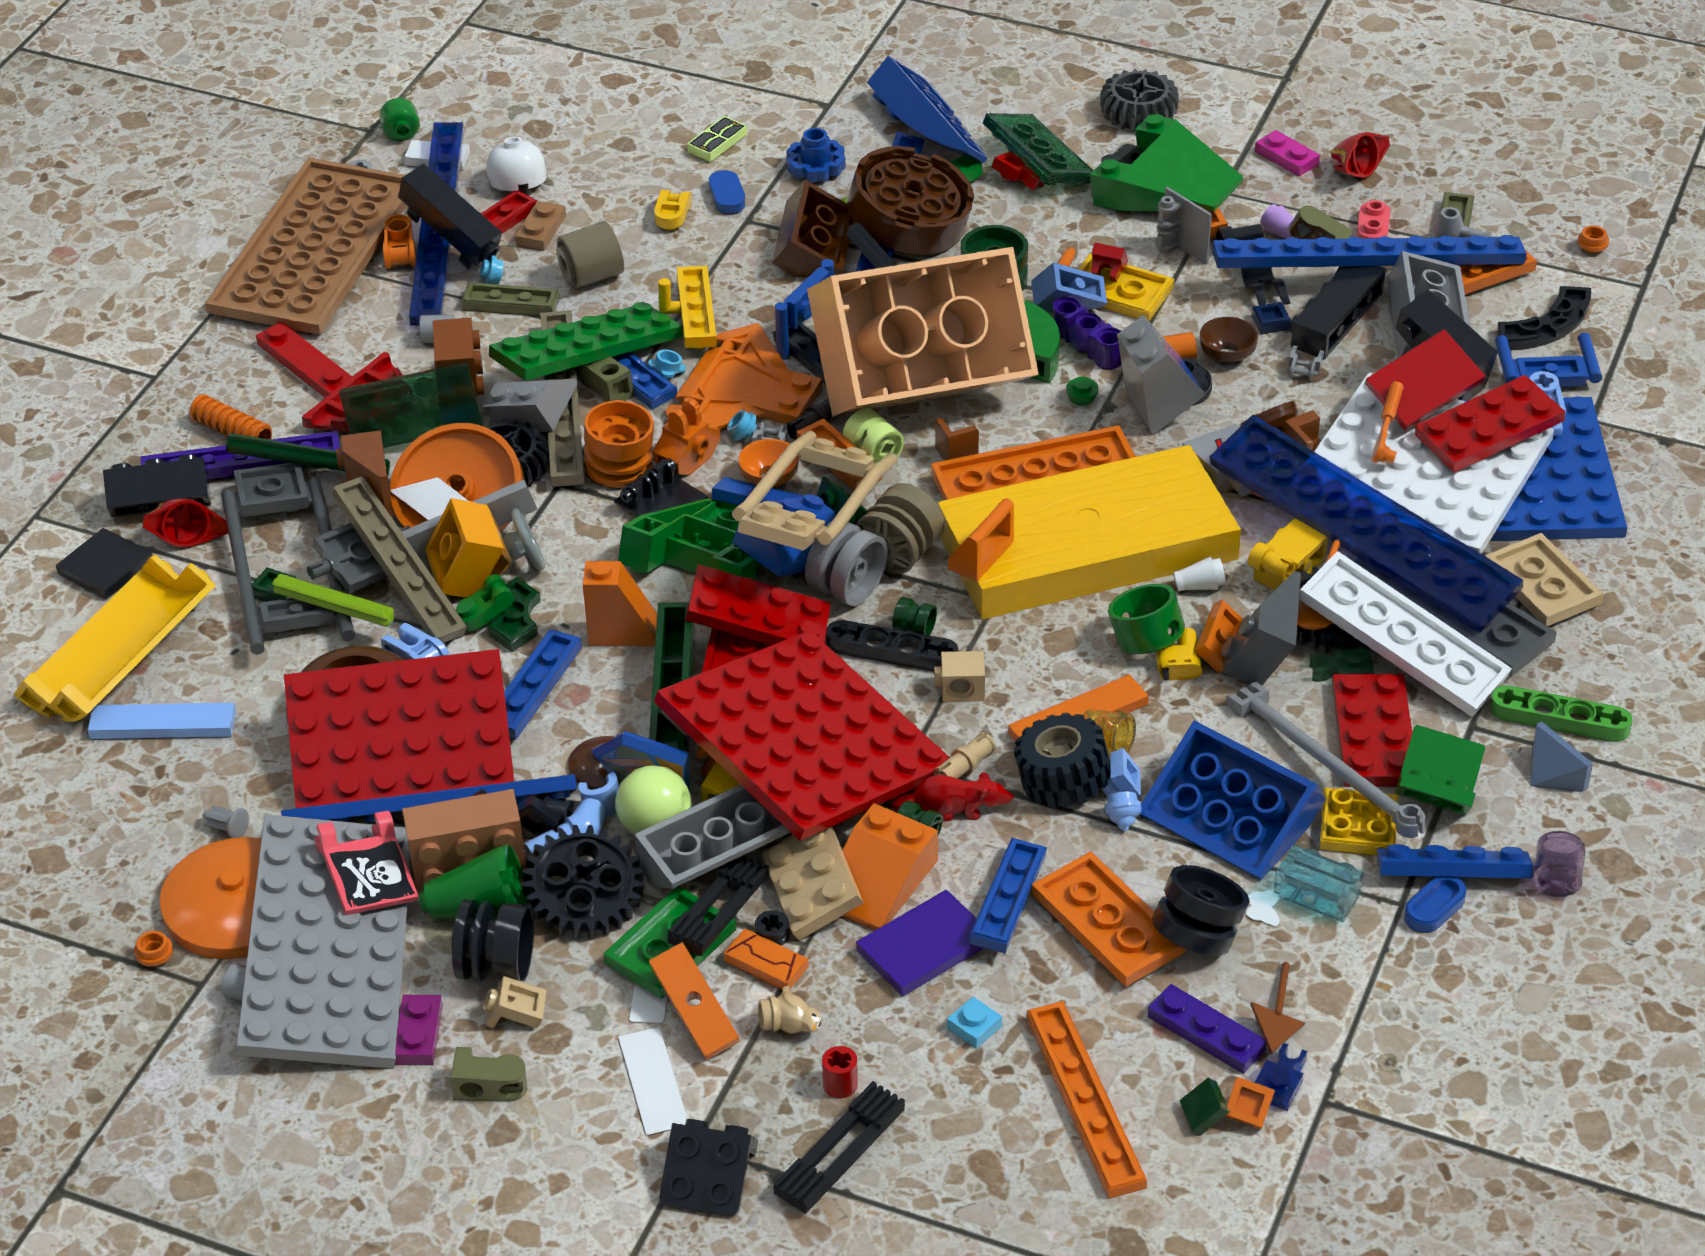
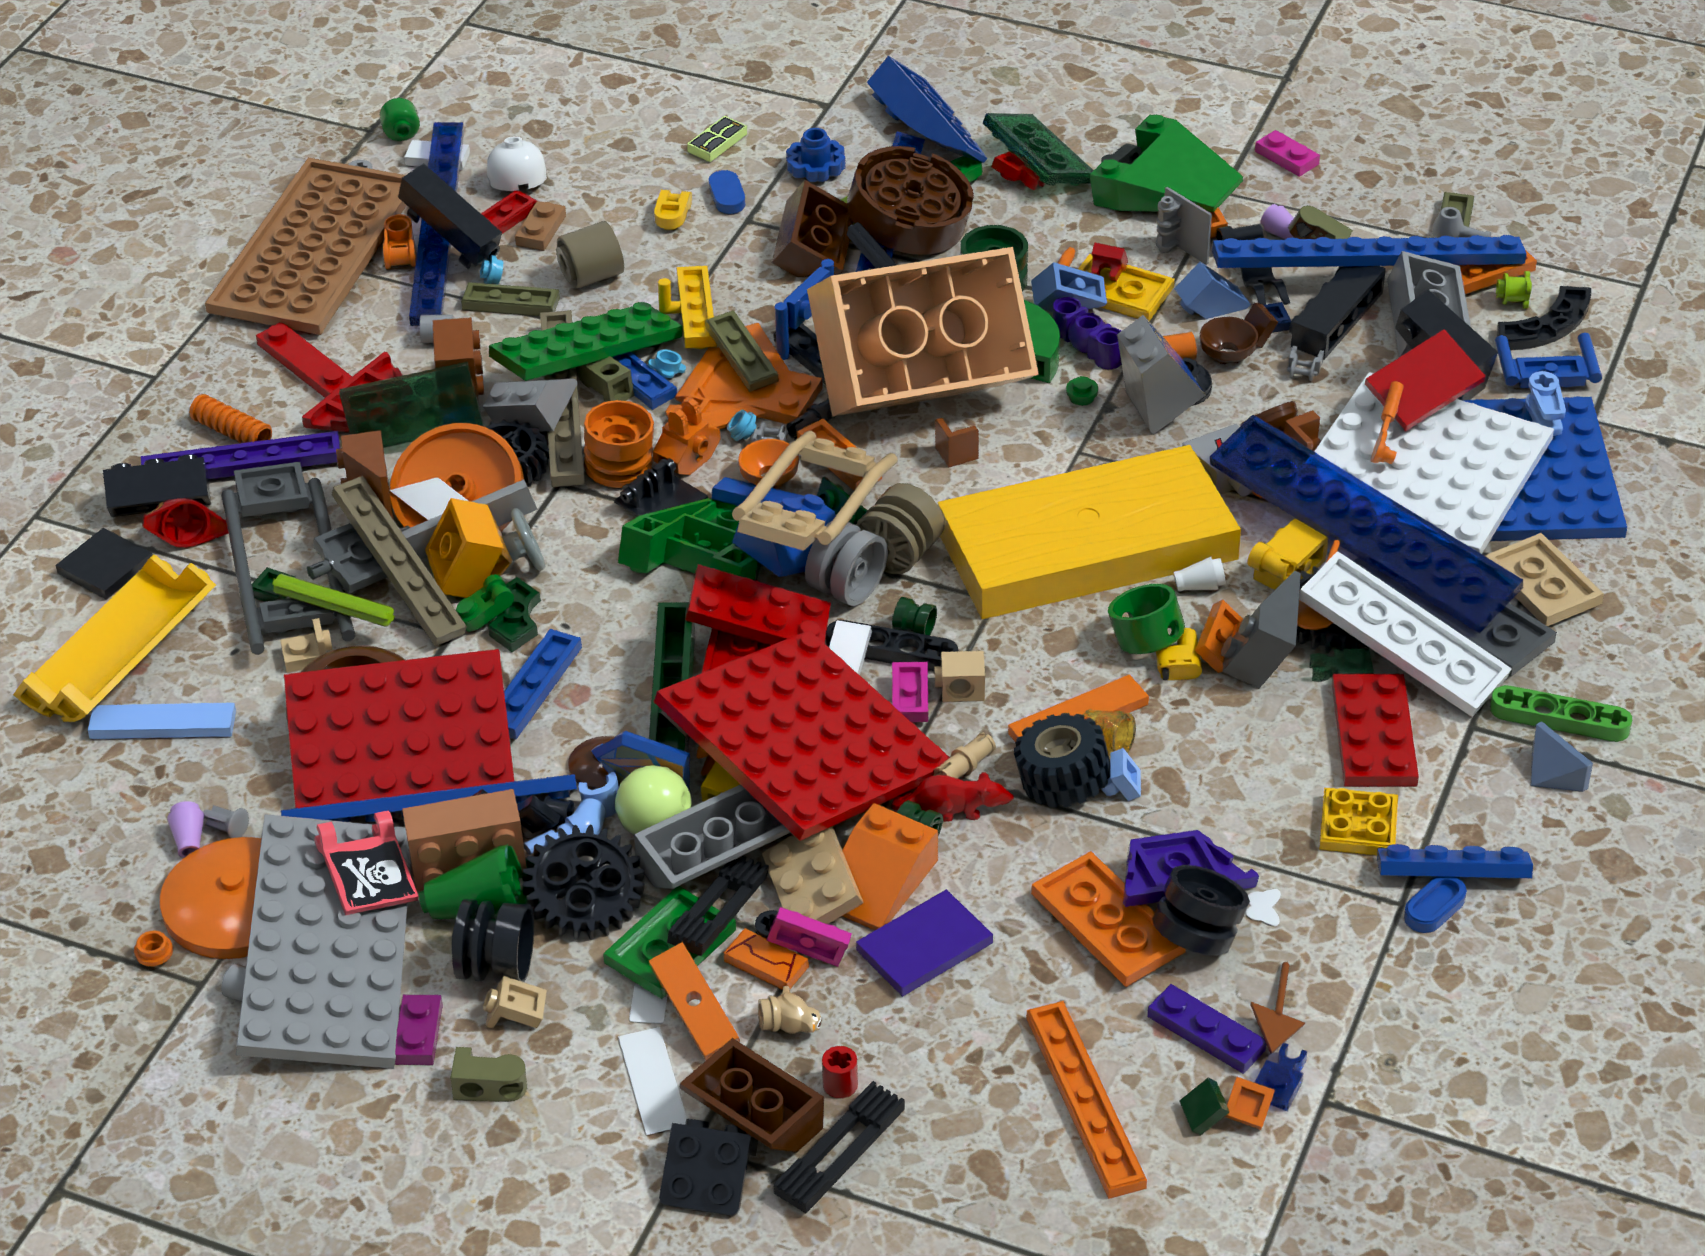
(186, 826): none -> lavender cone
(285, 452): dark green axle -> none
(303, 649): none -> tan bracket
(413, 644): light blue piece -> none
(616, 607): orange slope -> none
(741, 350): none -> olive tile
(757, 1097): none -> reddish brown slope
(809, 936): none -> dark pink plate
(851, 643): none -> white tile
(873, 434): yellowish green wheel -> none
(910, 690): none -> dark pink plate
(974, 1022): medium azure plate -> none
(985, 543): orange tile -> none
(1008, 895): blue tile -> none
(1029, 462): orange plate -> none
(1123, 809): light blue plate -> none
(1137, 94): dark grey gear -> none
(1154, 858): none -> dark purple wing
(1209, 293): none -> medium blue slope
(1232, 801): blue slope -> none
(1255, 699): light grey hinge -> none
(1262, 321): none -> reddish brown tile
(1318, 883): clear light blue brick -> none
(1360, 154): red hat -> none
(1373, 220): coral plate -> none
(1440, 770): green bracket -> none
(1489, 423): red plate -> none
(1514, 289): none -> lime brick
(1559, 864): clear purple piece -> none
(1593, 239): orange plate -> none

